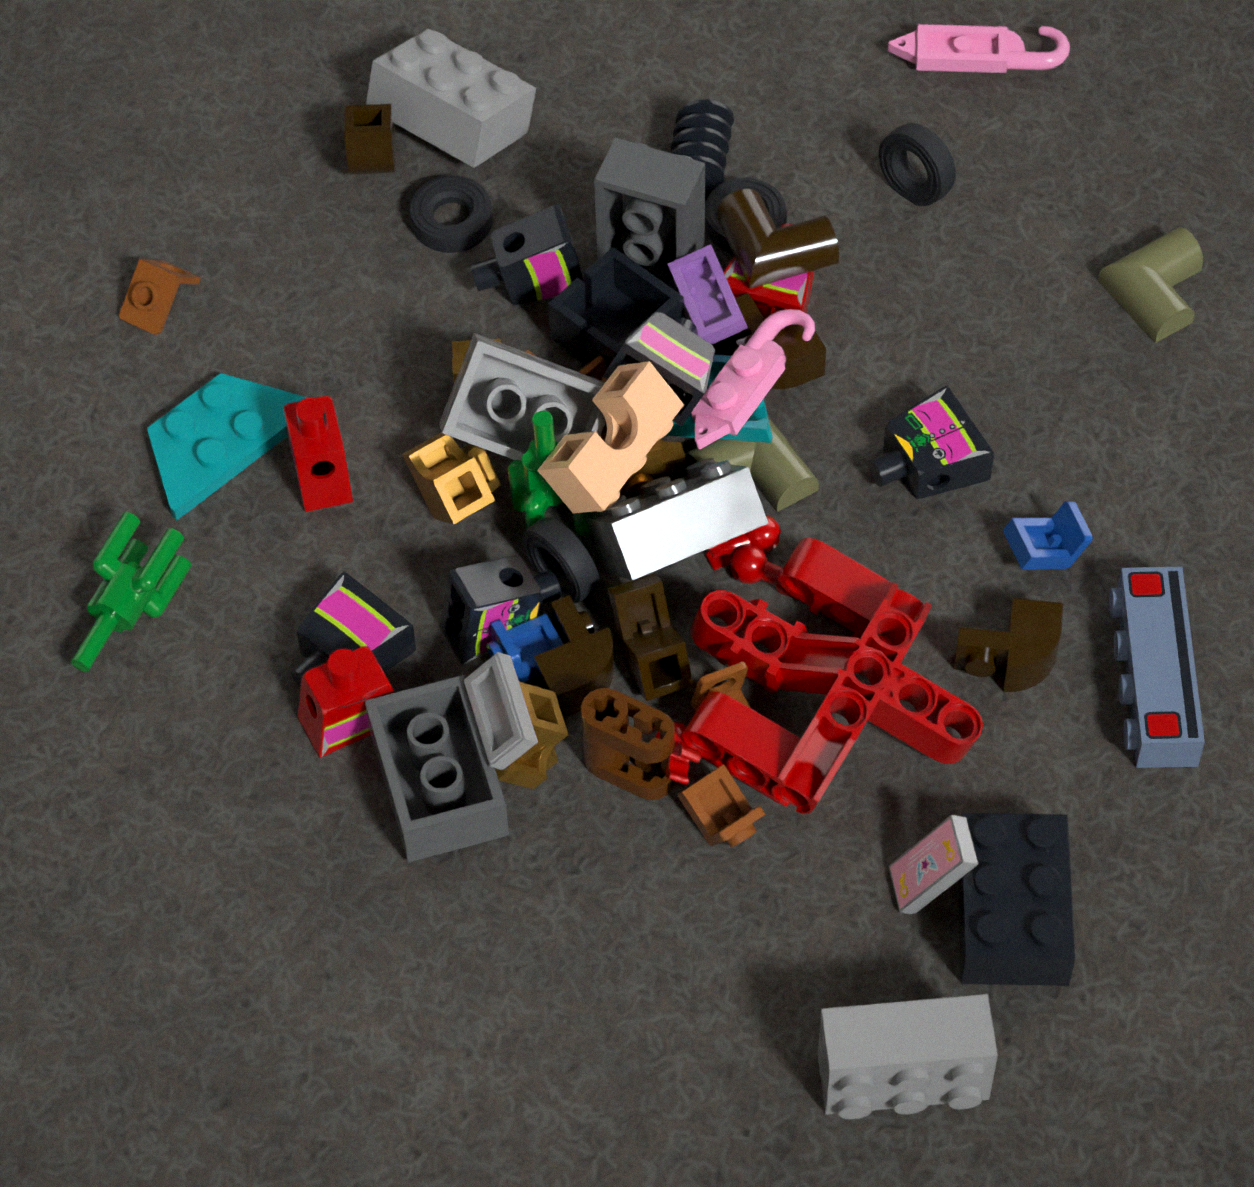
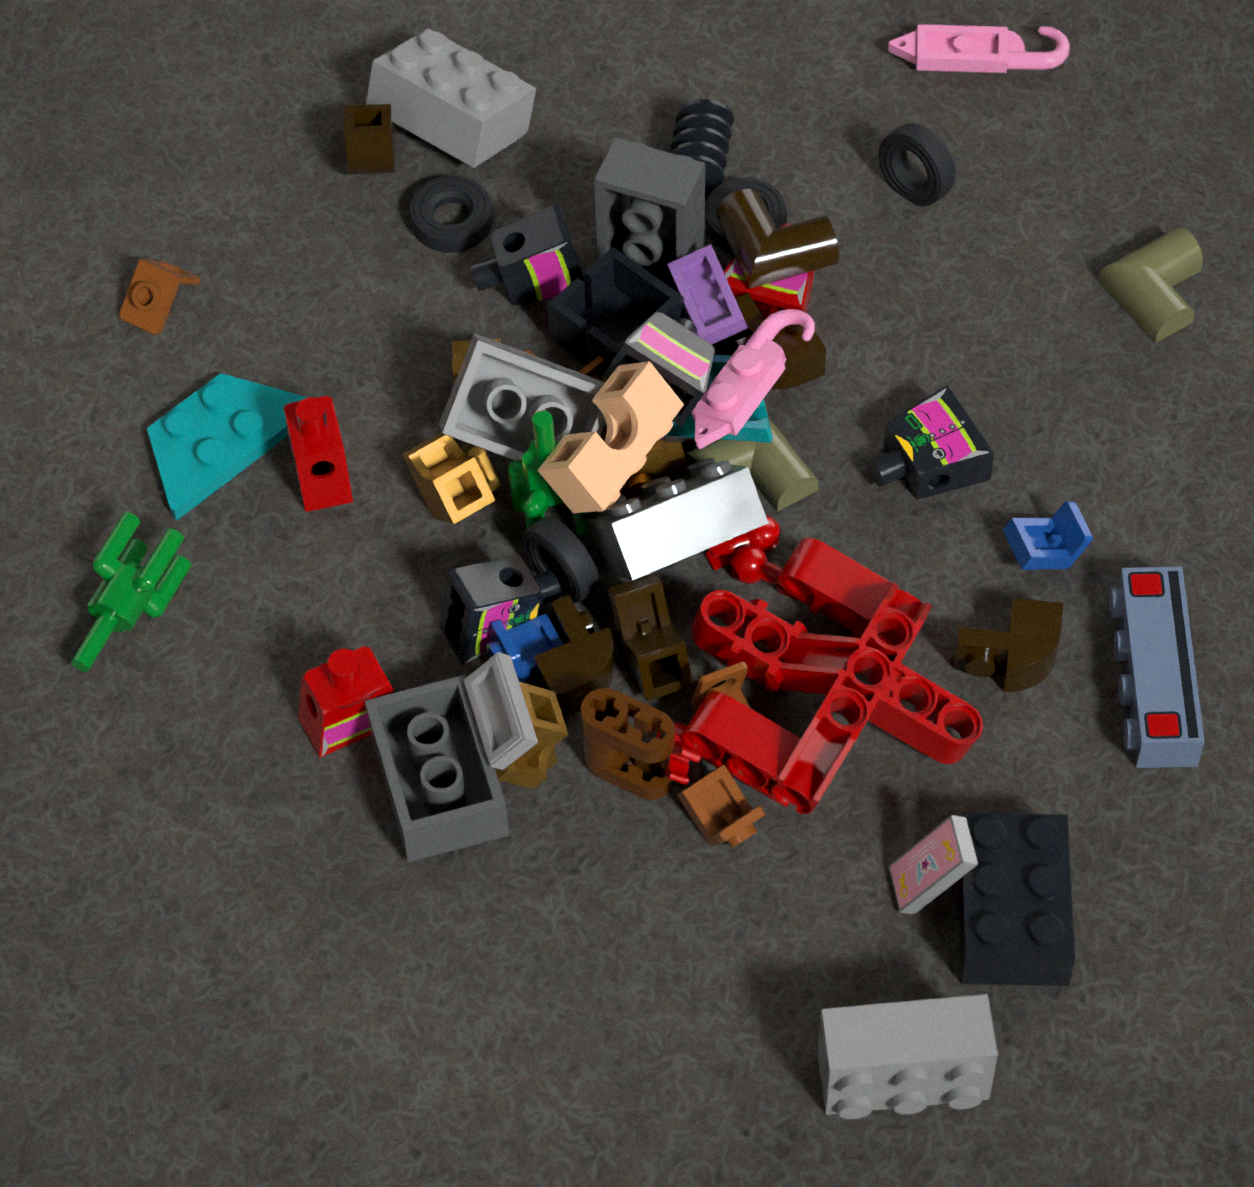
(349, 619): black torso -> none

